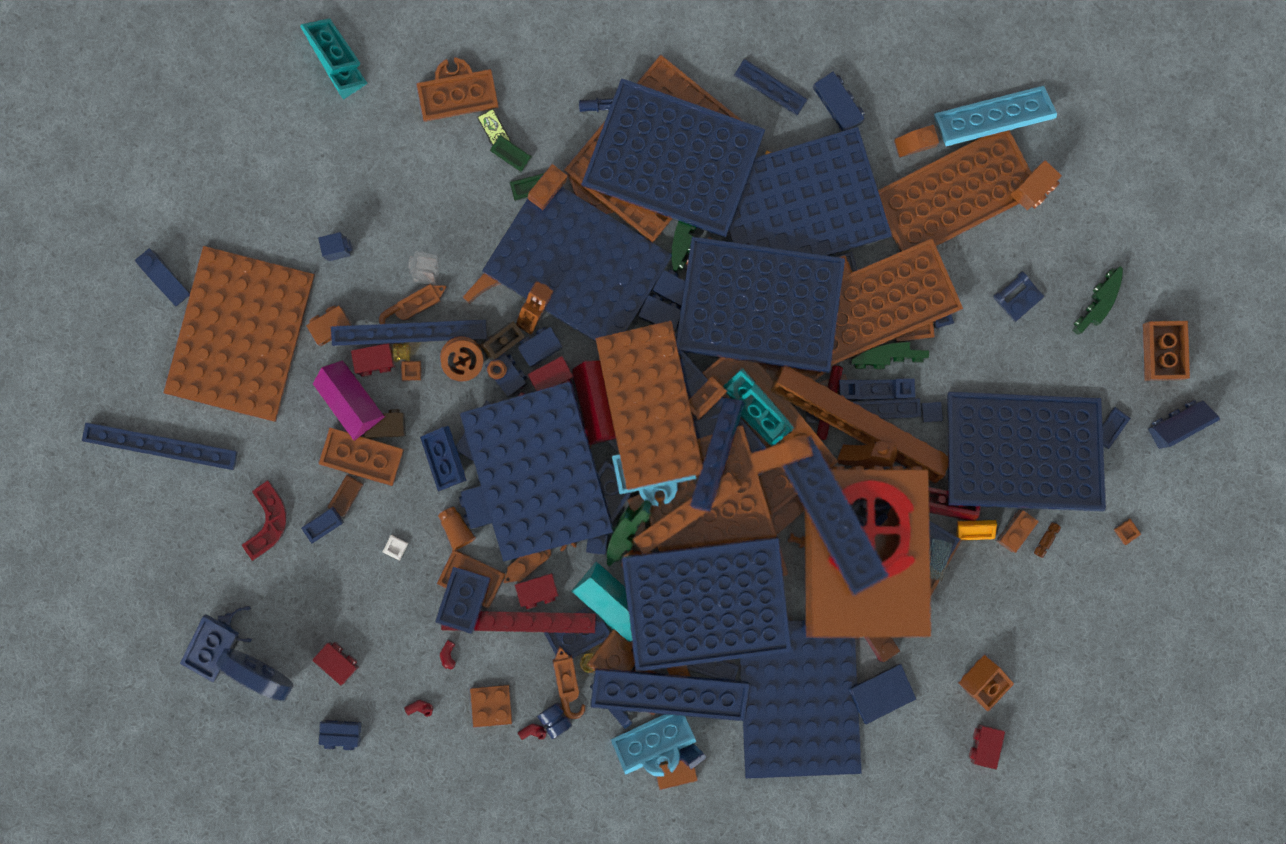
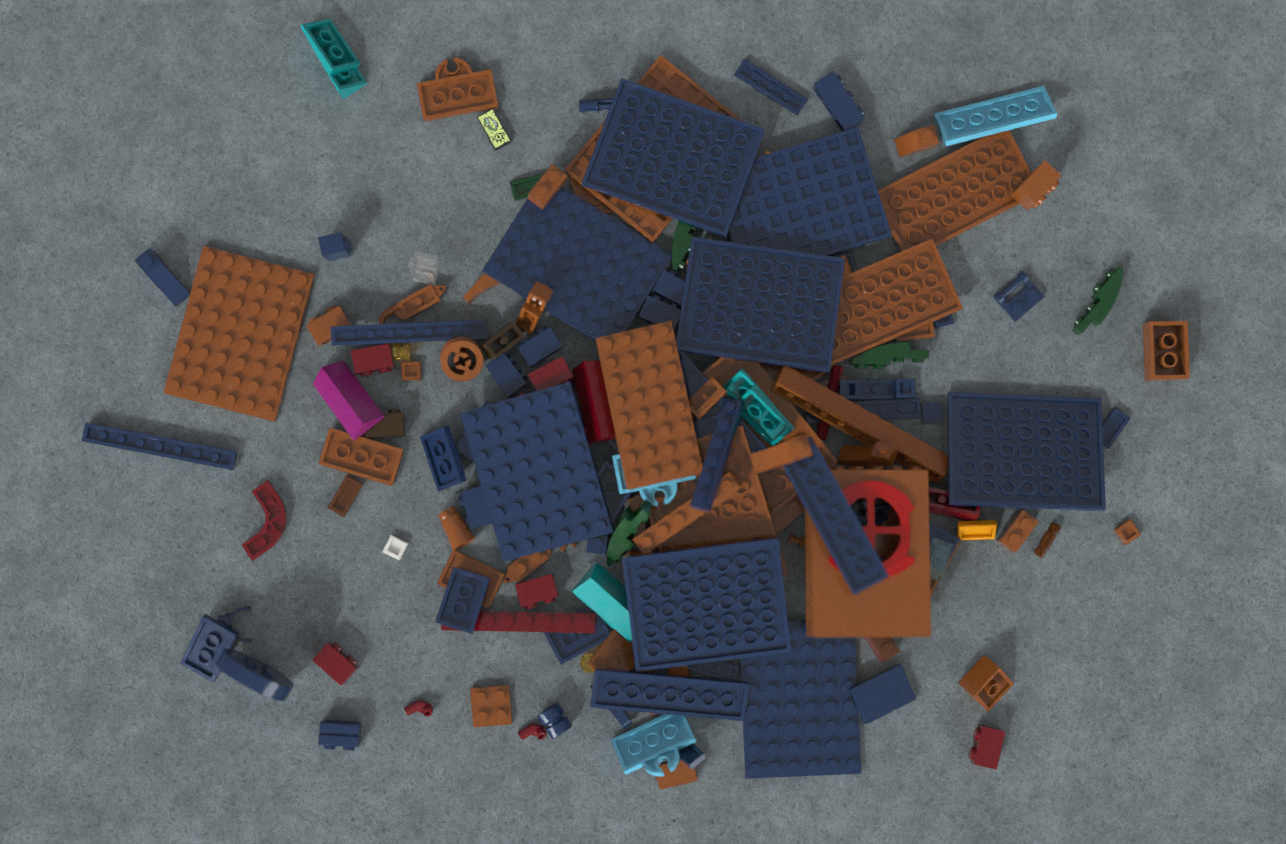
(322, 525): dark blue tile -> none
(445, 656): dark red arm -> none
(494, 363): dark orange plate -> none
(510, 153): dark green tile -> none
(566, 683): dark orange plate -> none
(1182, 423): dark blue slope -> none

